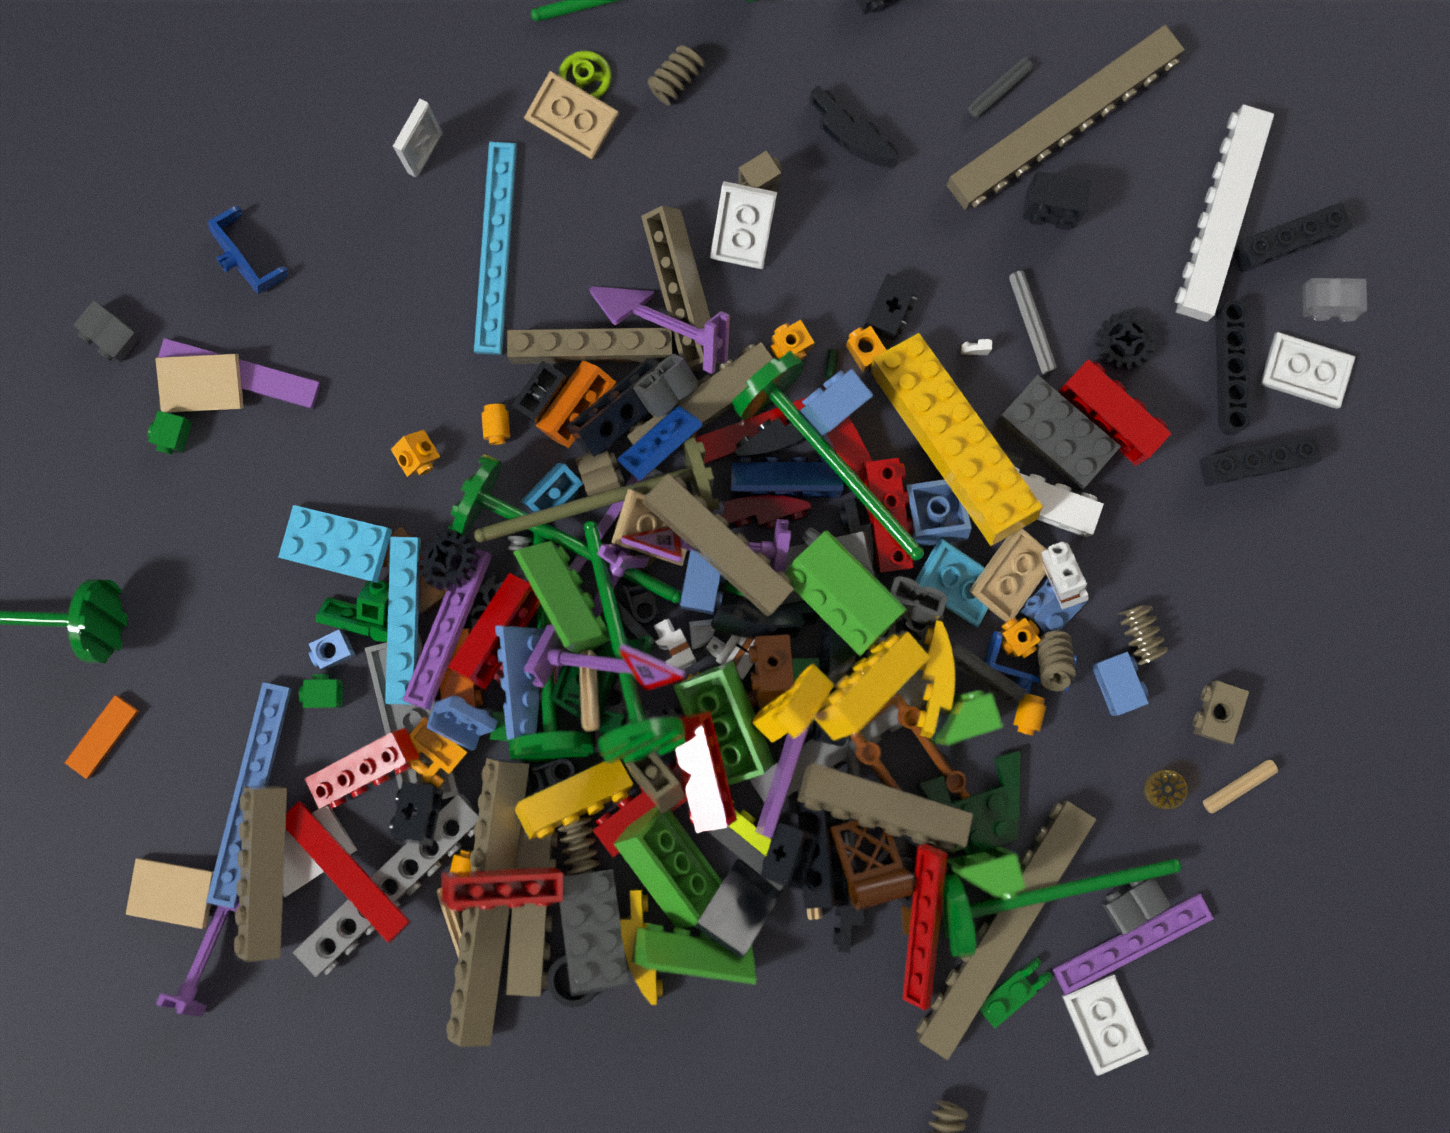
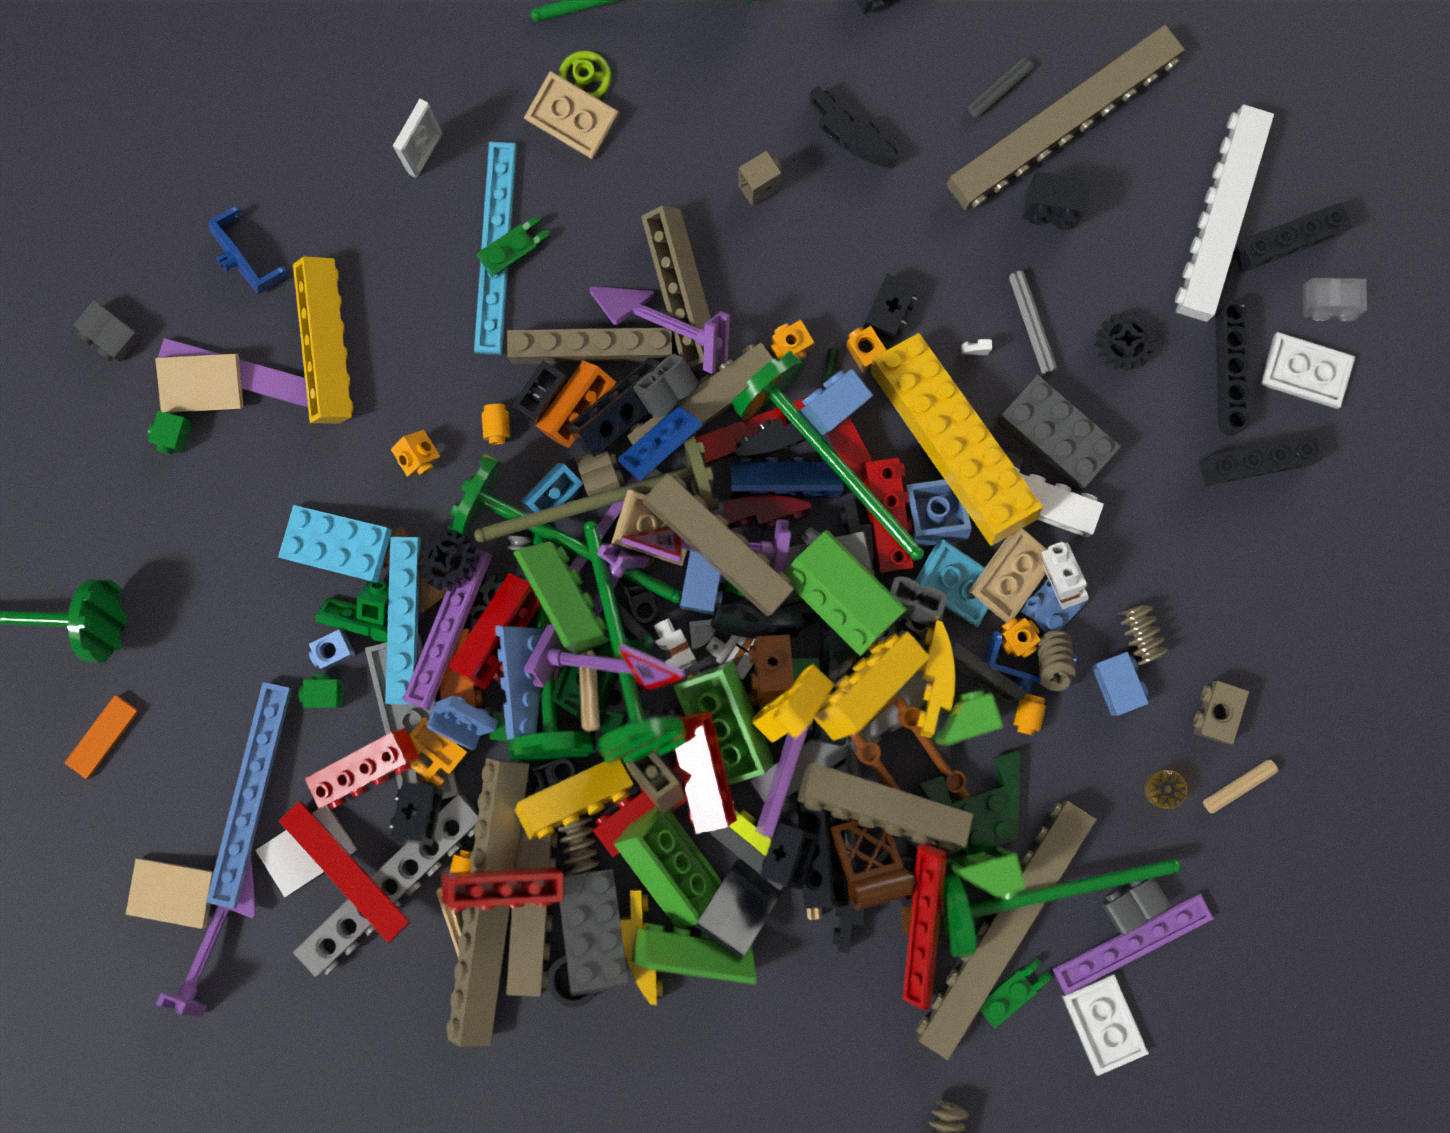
(261, 873): dark tan brick -> none
(322, 340): none -> yellow brick
(511, 247): none -> green hinge
(675, 72): dark tan piece -> none
(743, 225): white tile -> none
(1115, 412): red brick -> none

